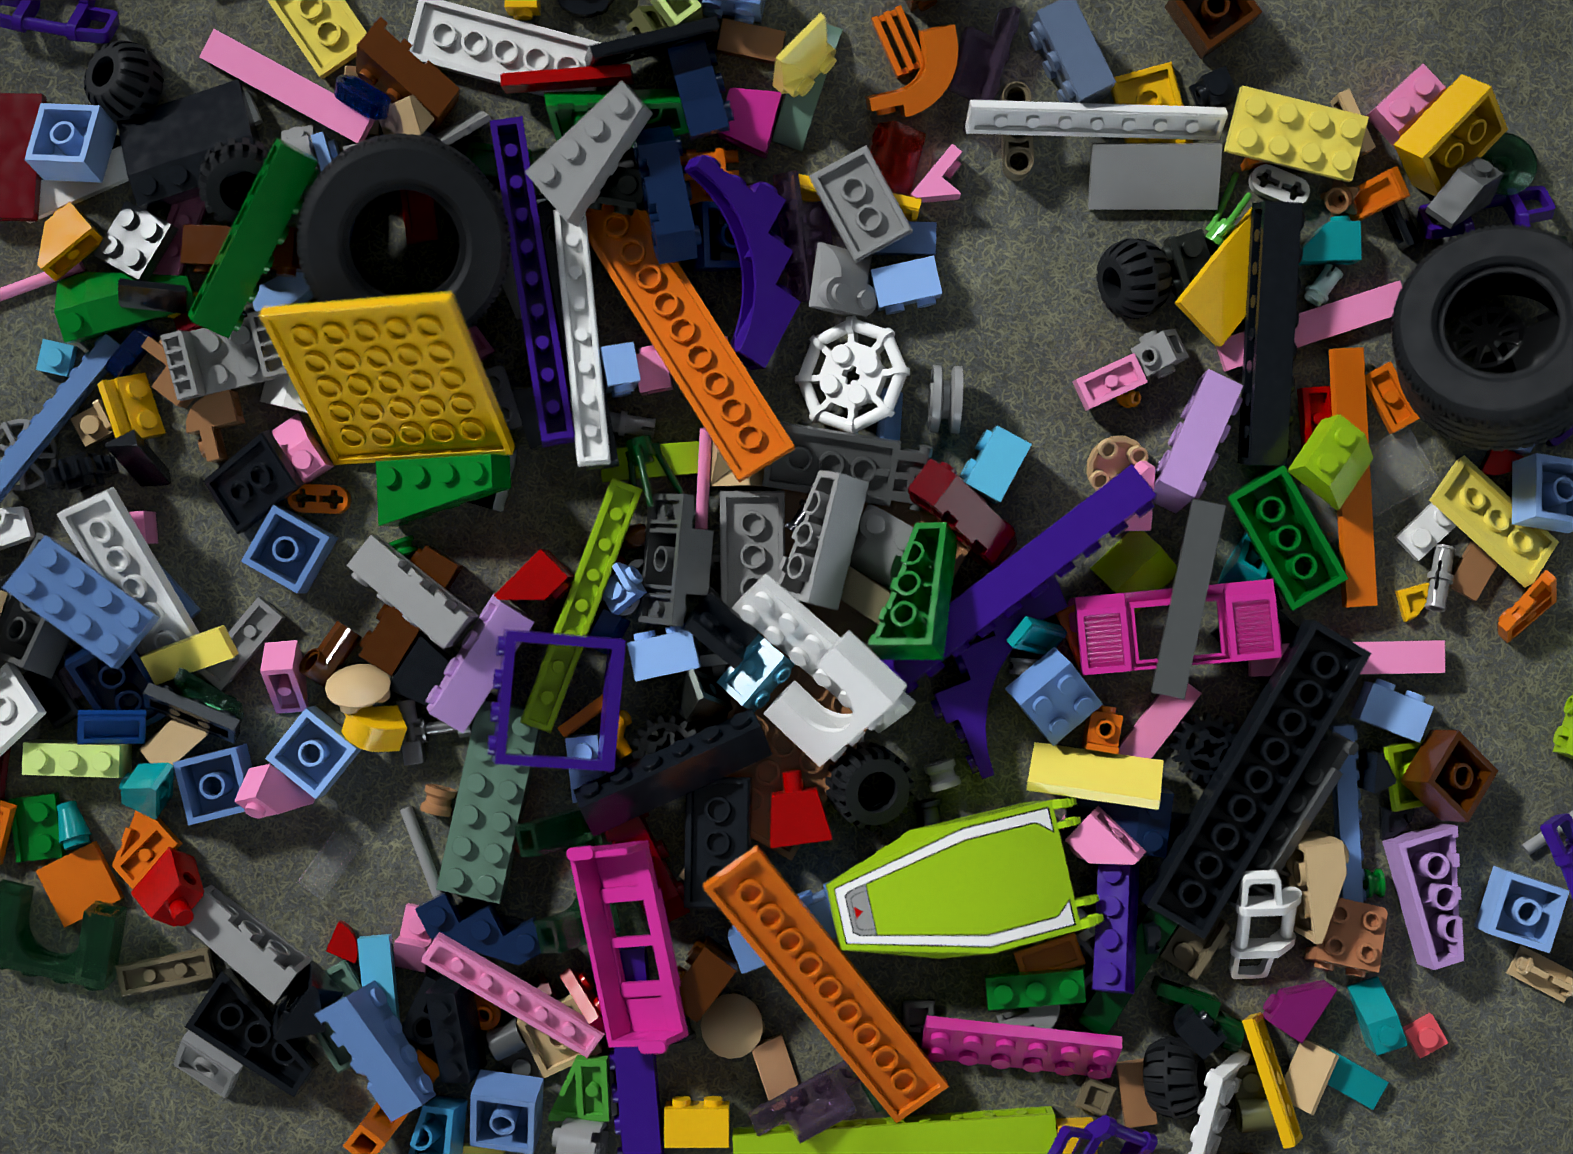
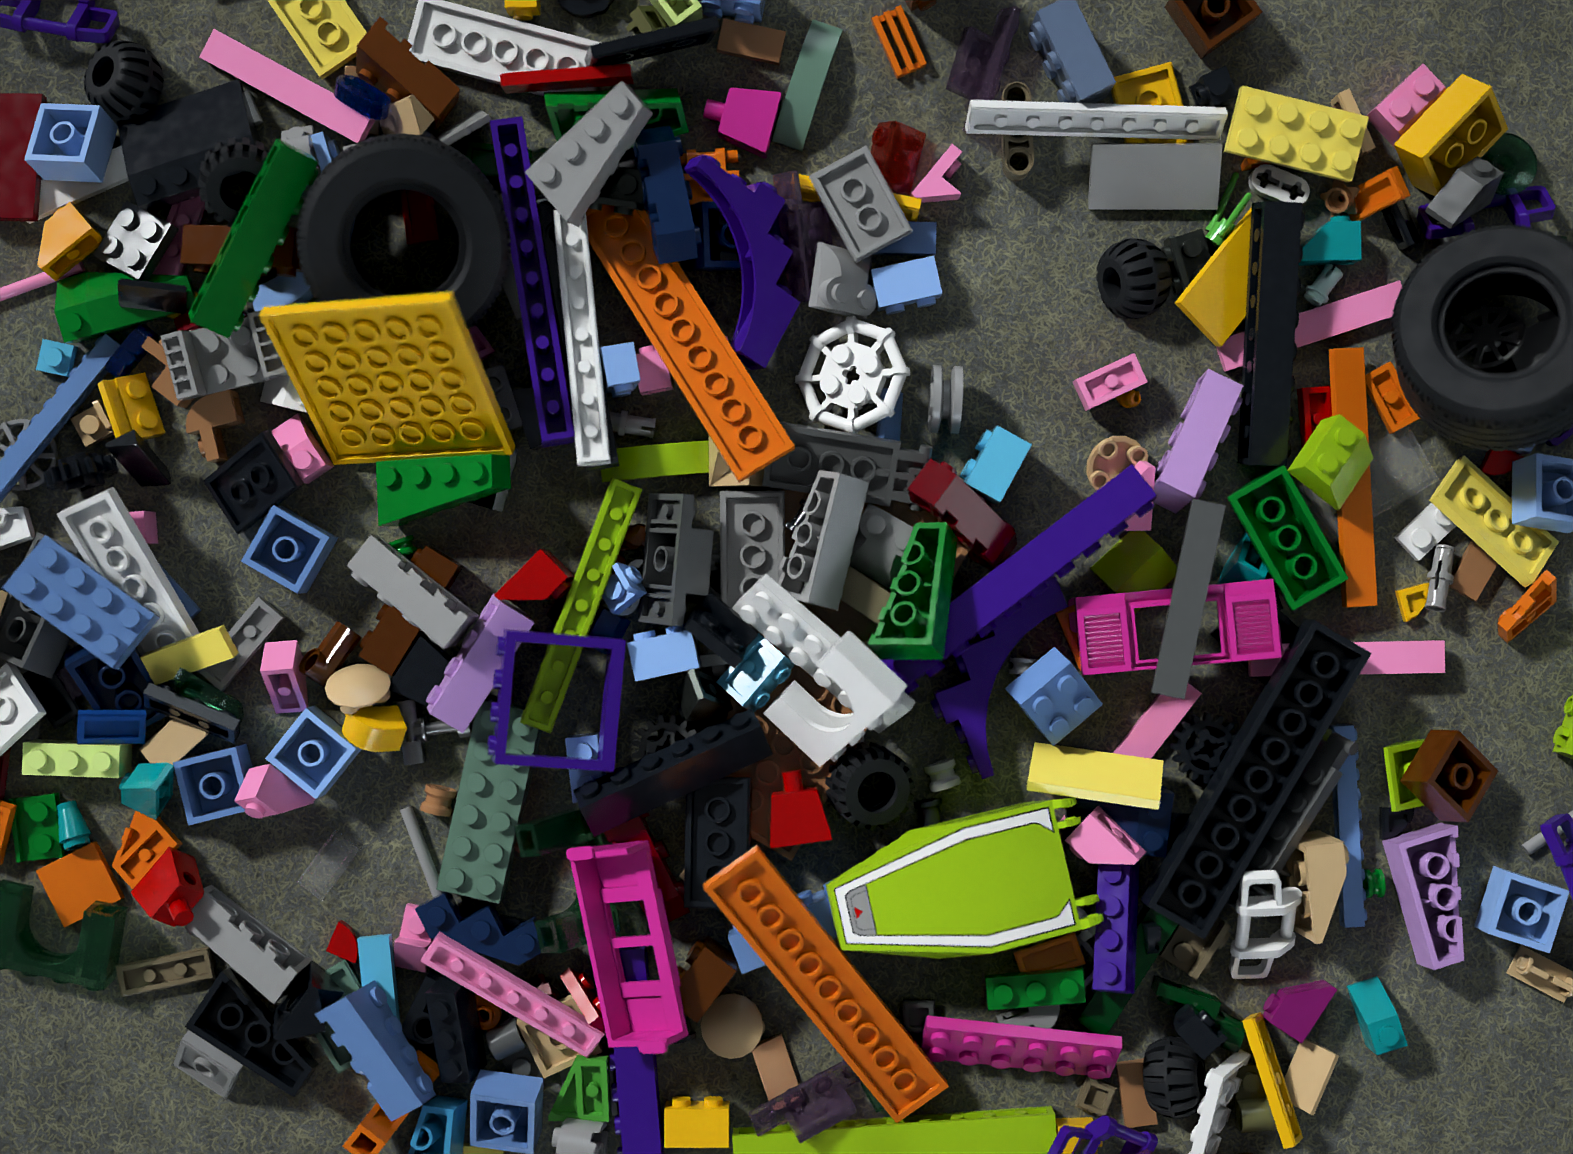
(319, 506): orange beam -> none
(581, 717): orange tile -> none
(622, 746): light orange arm -> none
(640, 454): dark green plant -> none
(700, 89): dark blue brick -> none
(703, 480): bright pink bar -> none
(804, 59): light yellow slope -> none
(936, 71): orange arch -> none
(1036, 636): teal tile -> none
(1094, 739): orange brick -> none
(1160, 352): light grey brick -> none
(1352, 939): nougat bracket -> none
(1357, 1081): teal tile -> none
(1374, 771): black slope -> none
(1393, 711): light blue brick -> none
(1425, 1035): coral plate -> none

